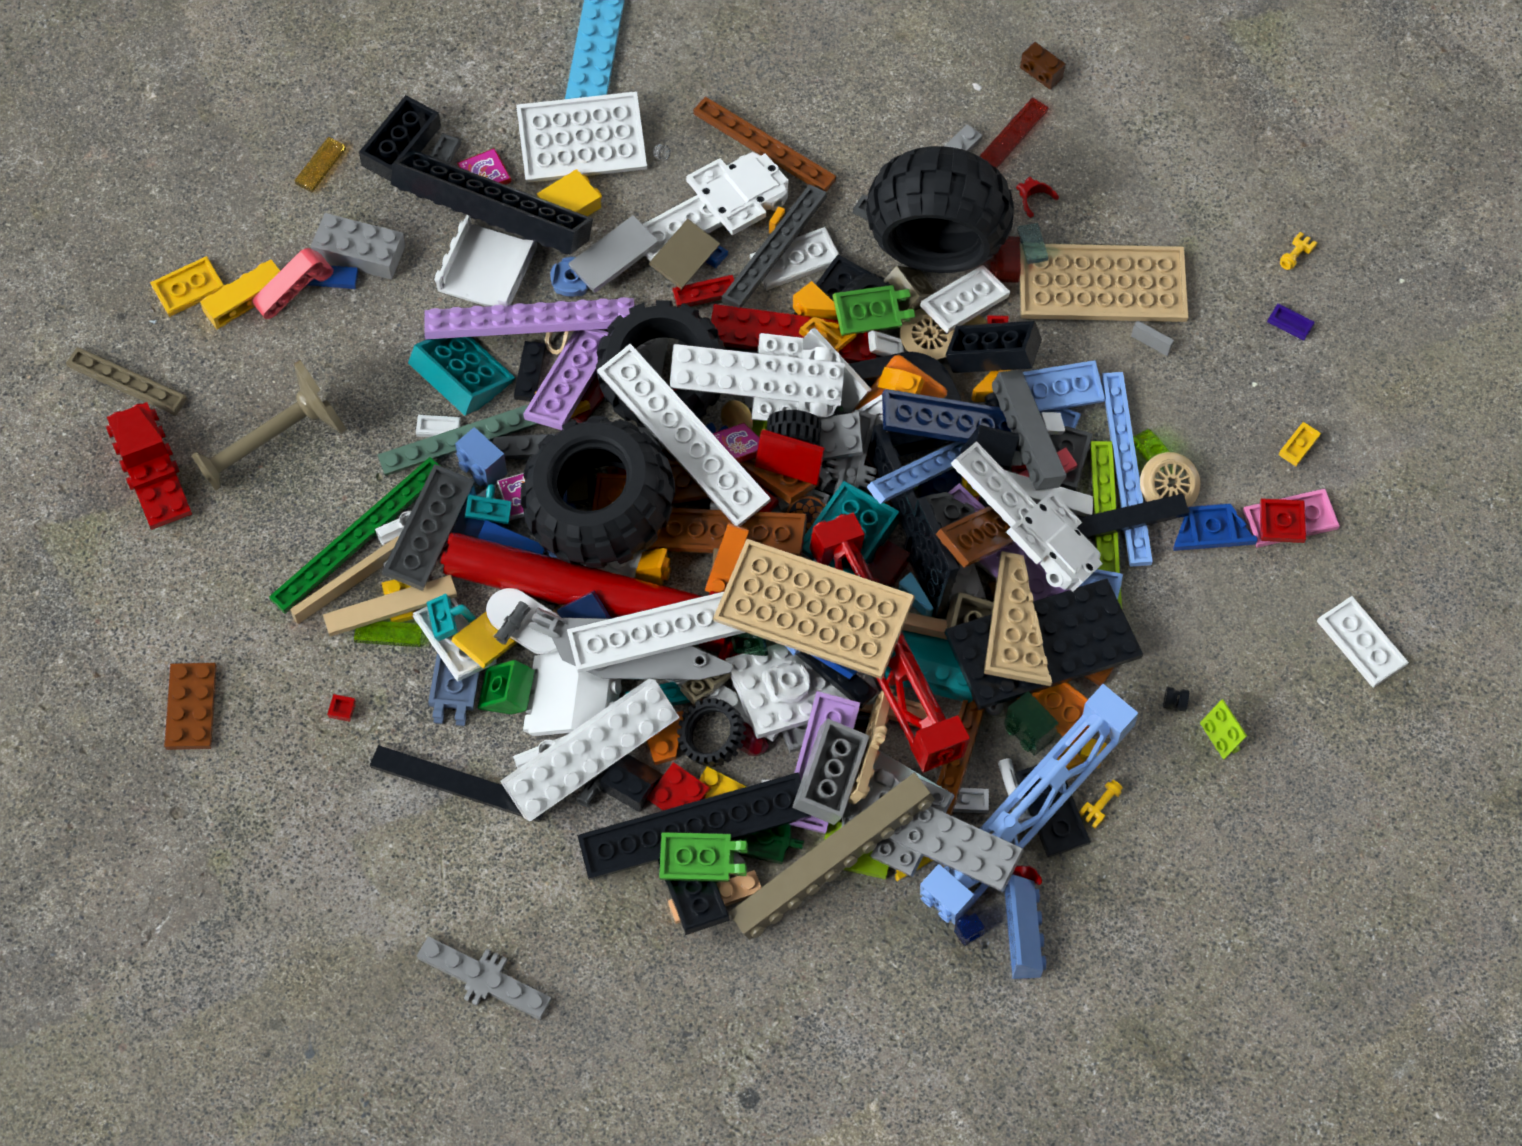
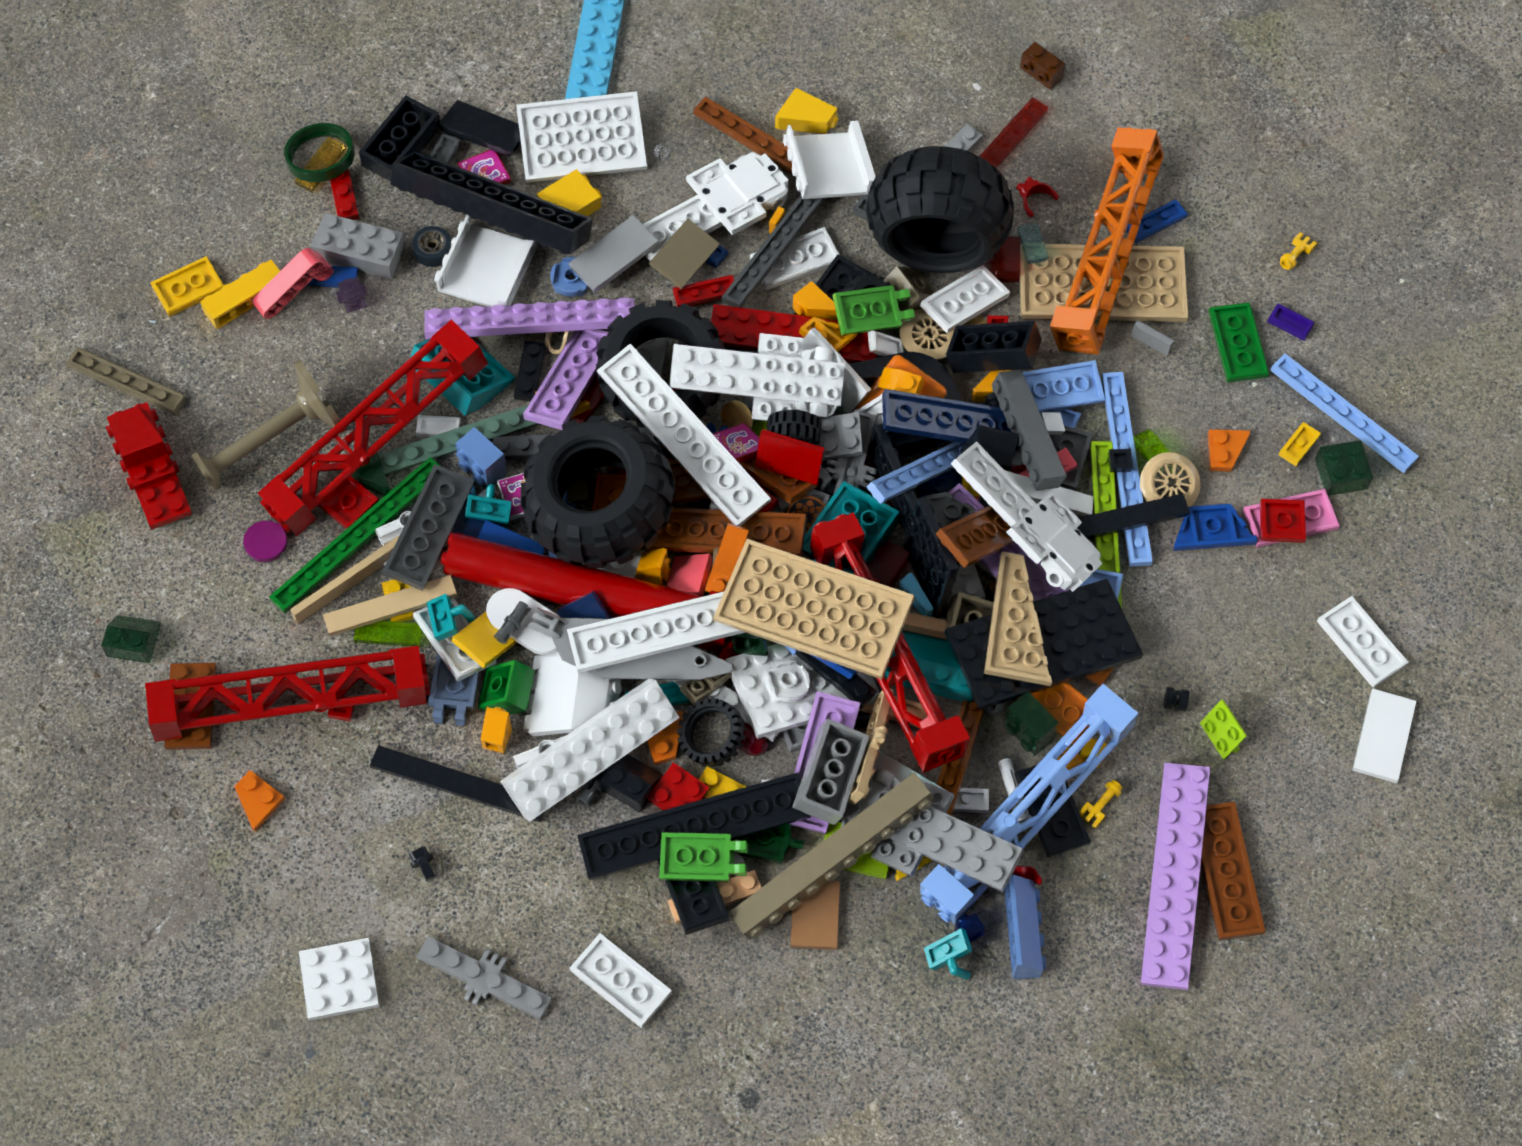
(131, 638): none -> clear green slope
(168, 722): none -> red piece
(257, 798): none -> orange wing
(265, 541): none -> magenta tile
(313, 131): none -> dark green piece
(338, 979): none -> white plate
(344, 196): none -> red plate
(348, 502): none -> red plate
(351, 294): none -> clear purple brick
(372, 476): none -> clear green slope
(421, 858): none -> black piece
(431, 237): none -> wheel
(465, 359): none -> red piece
(481, 128): none -> black tile
(496, 729): none -> light orange slope
(620, 980): none -> white plate
(690, 573): none -> coral tile
(806, 114): none -> yellow slope
(817, 919): none -> medium nougat tile
(830, 163): none -> white panel
(947, 951): none -> teal plate
(1120, 460): none -> black plate
(1135, 154): none -> orange piece
(1159, 220): none -> blue tile
(1175, 876): none -> lavender plate
(1225, 448): none -> orange wing
(1229, 875): none -> dark orange plate
(1238, 342): none -> green tile
(1343, 467): none -> clear green brick
(1344, 413): none -> light blue plate
(1384, 735): none -> white tile

